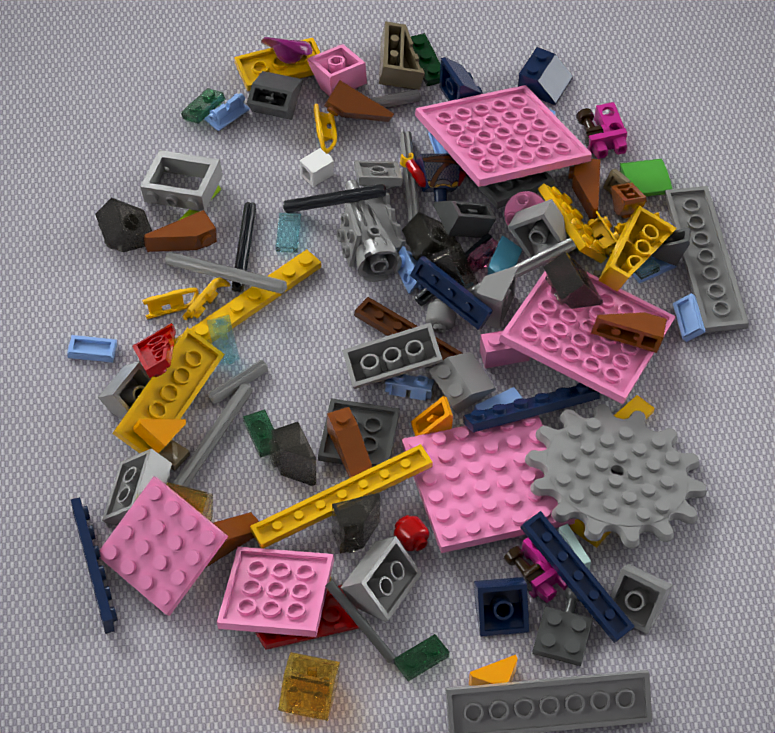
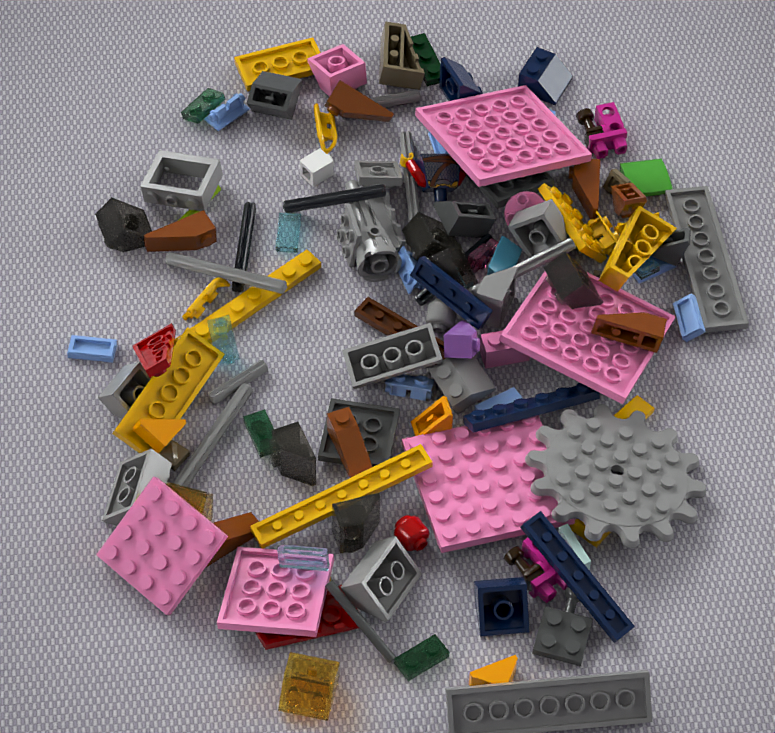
(96, 572): dark blue plate -> none
(173, 298): yellow piece -> none
(288, 50): magenta hat -> none
(303, 557): none -> clear light blue tile
(461, 341): none -> medium lavender slope
(640, 596): light grey slope -> none

